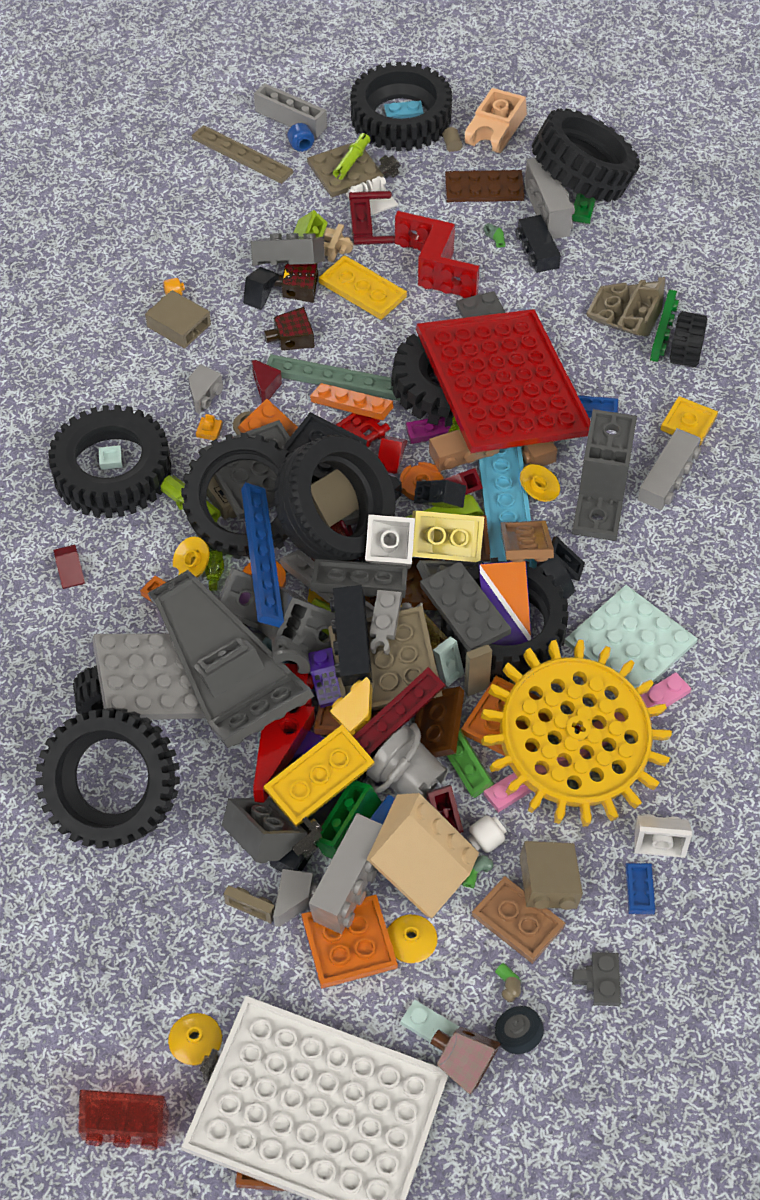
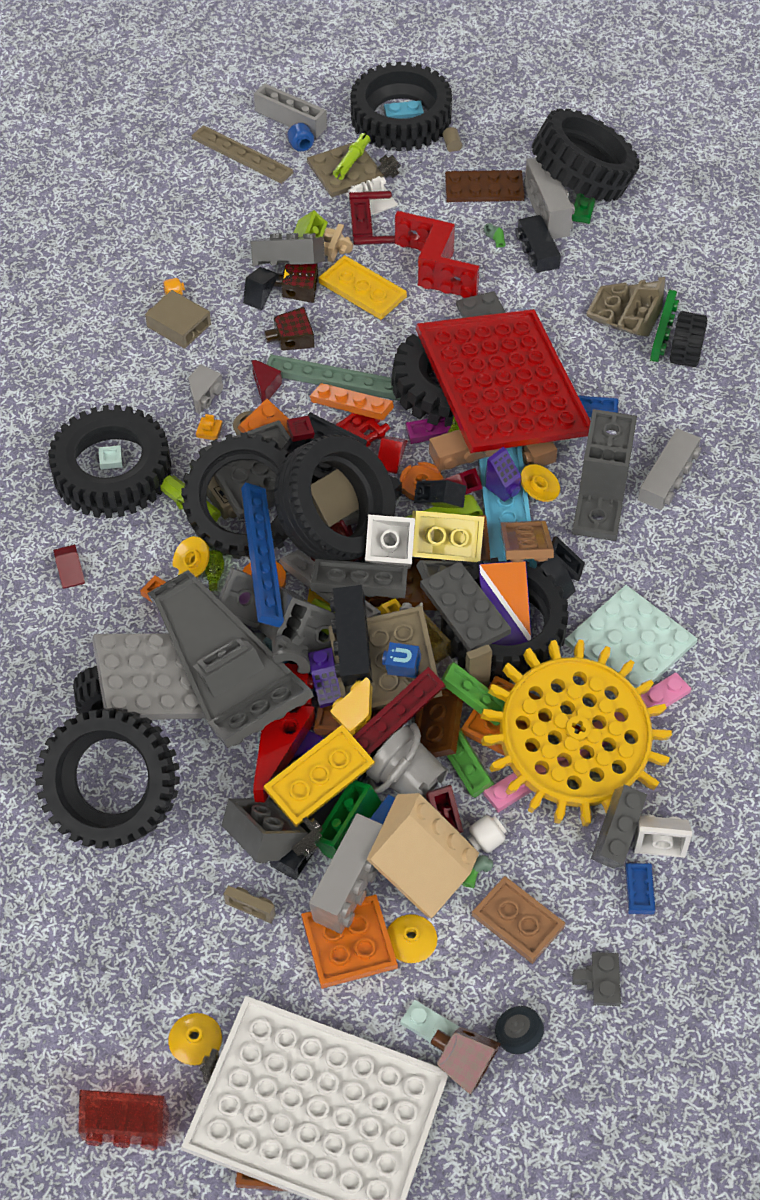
(293, 895): light grey slope -> none
(300, 428): none -> dark red plate
(385, 619): light grey plate -> none
(402, 660): none -> blue brick
(448, 661): light aqua plate -> none
(470, 690): none -> bright green plate
(496, 119): light nougat brick -> none
(502, 475): none -> dark purple slope
(512, 982): dark tan arm -> none
(550, 875): dark tan brick -> none
(619, 826): none -> dark grey brick
(690, 418): yellow plate -> none

